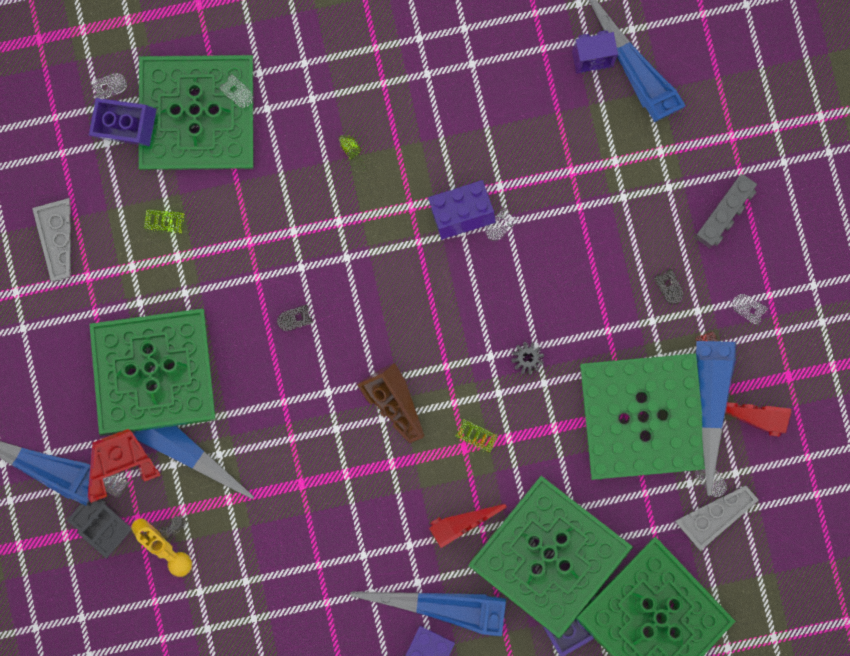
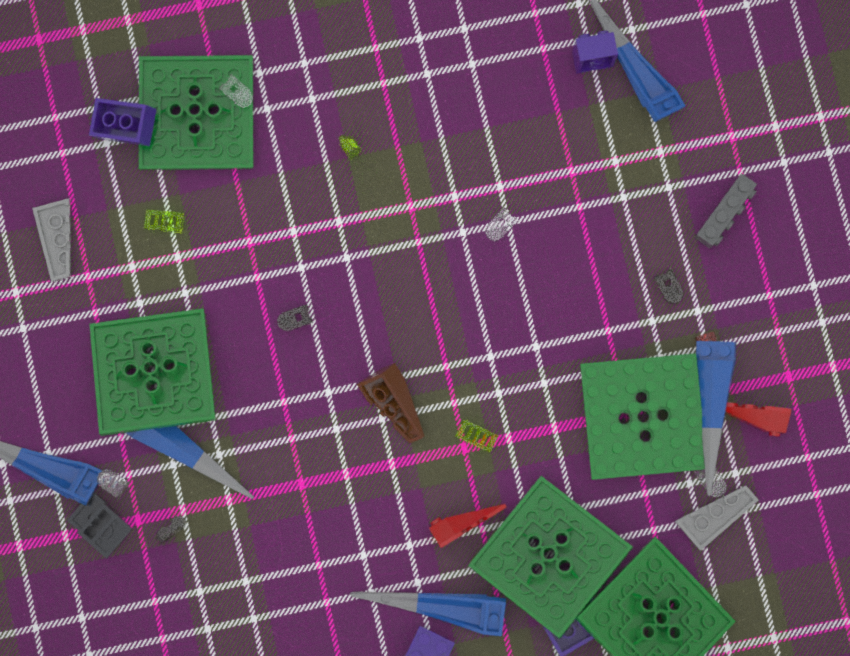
(115, 83): clear plate -> none
(116, 455): red wing -> none
(178, 563): yellow beam -> none
(462, 209): dark purple brick -> none
(527, 365): dark grey gear -> none
(743, 304): clear plate -> none

